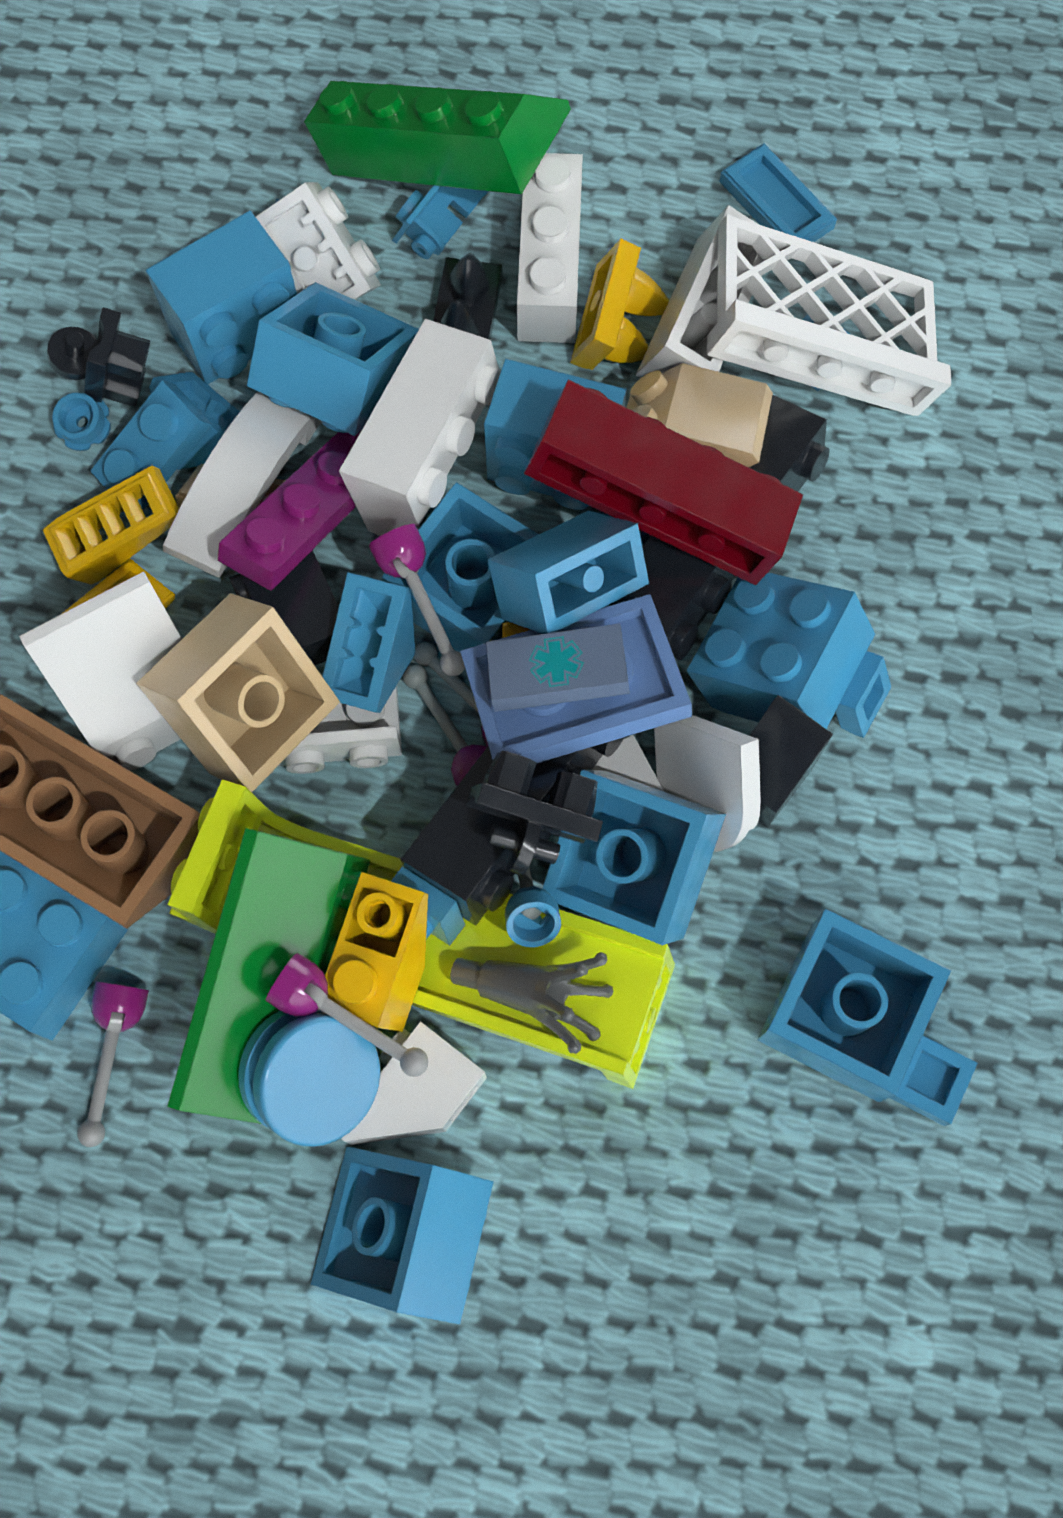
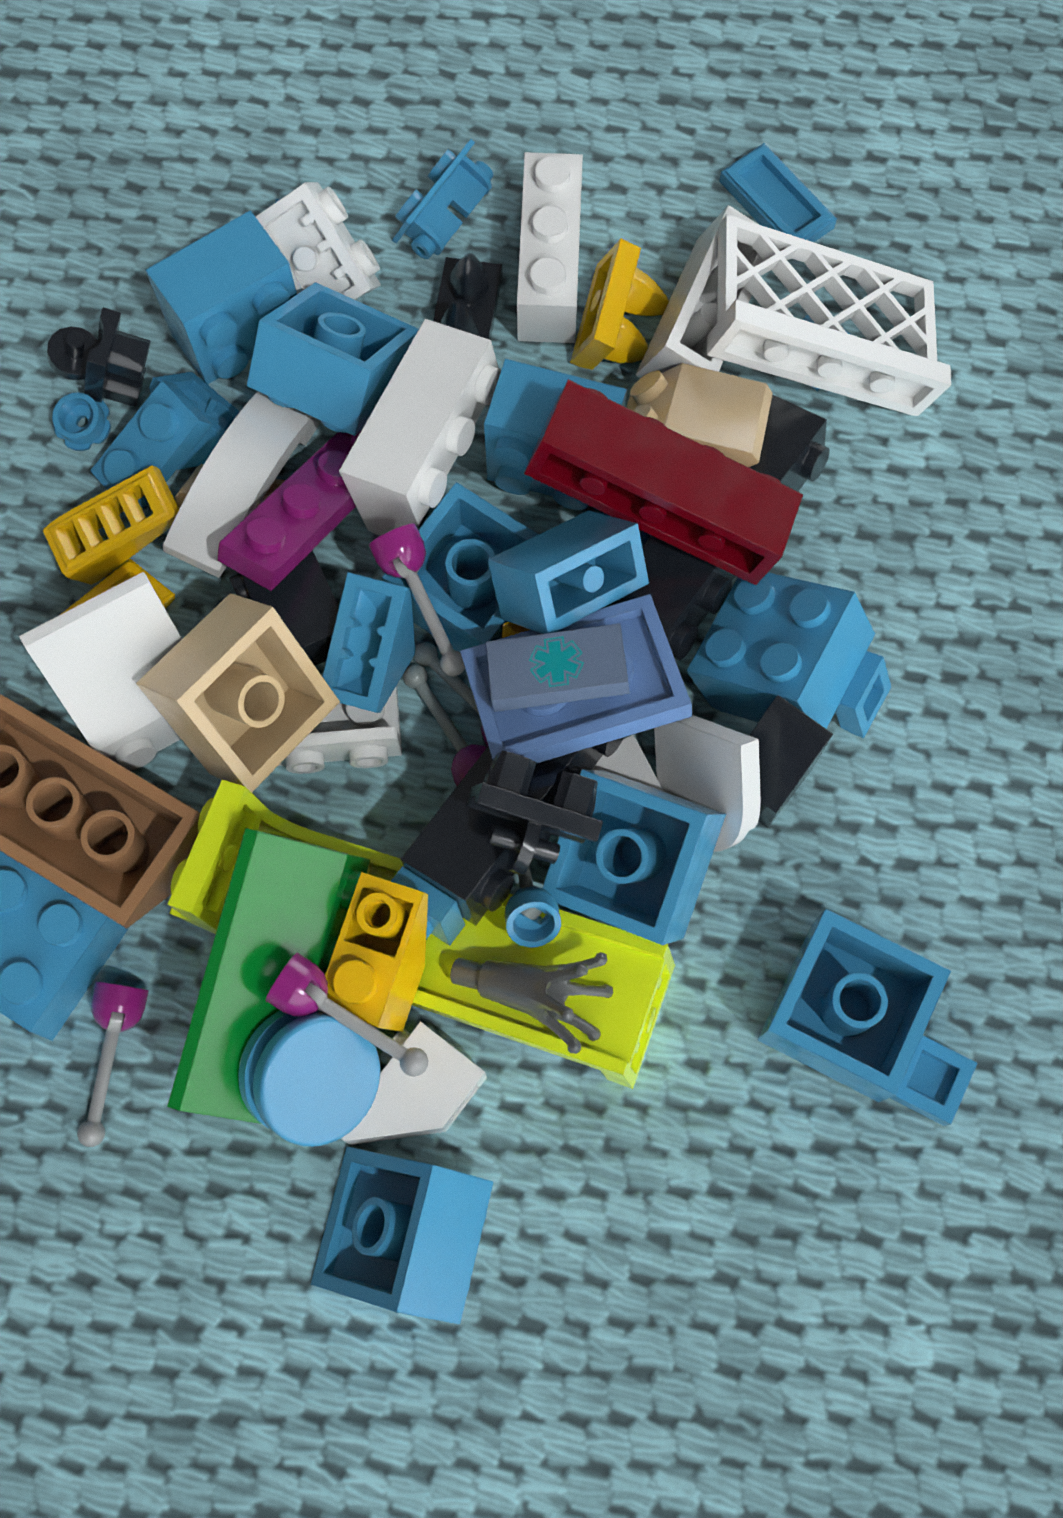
(434, 134): green slope -> none

